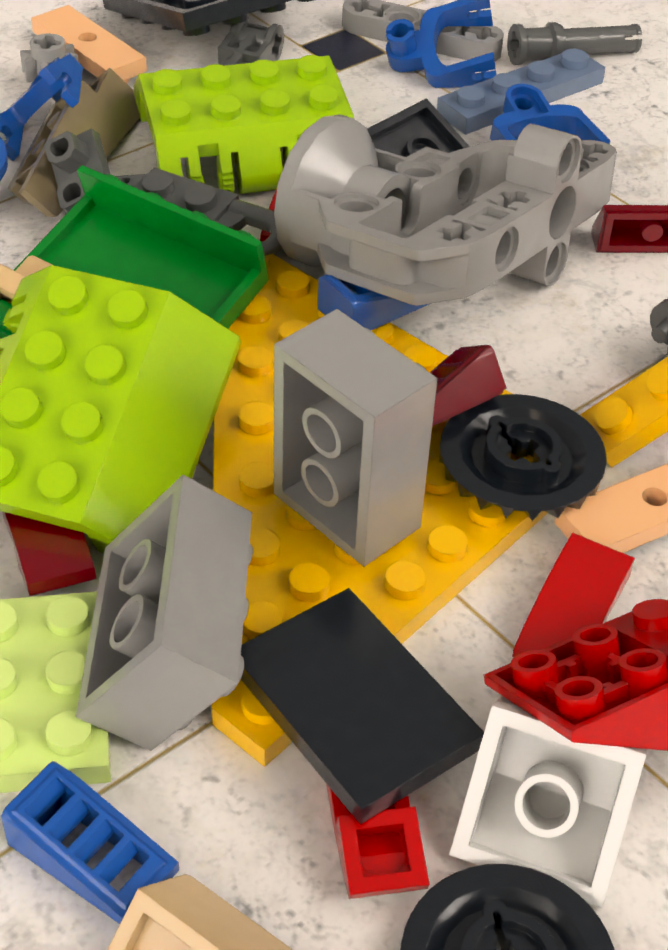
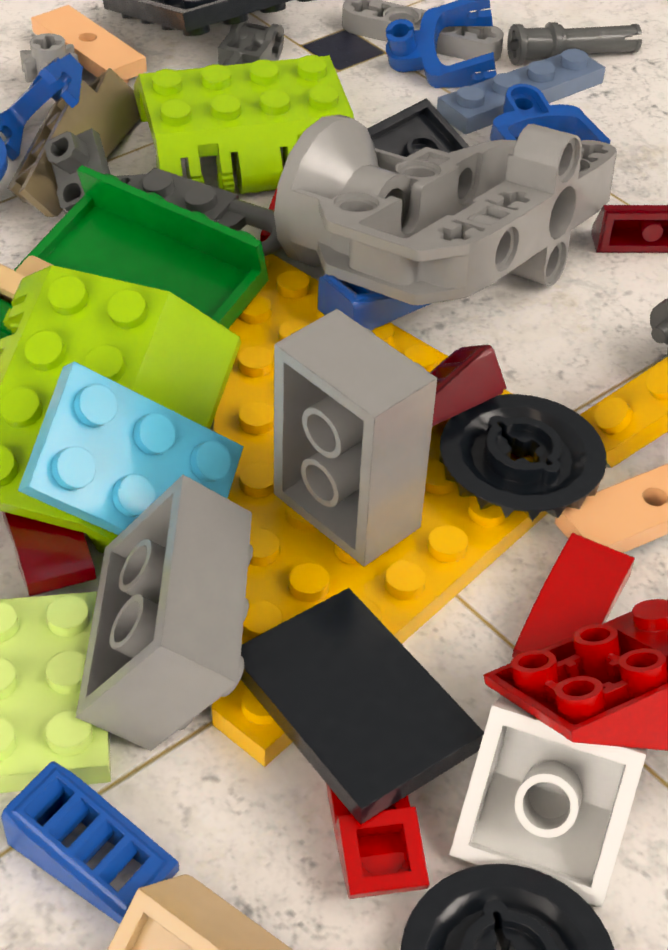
(115, 451): none -> medium azure plate

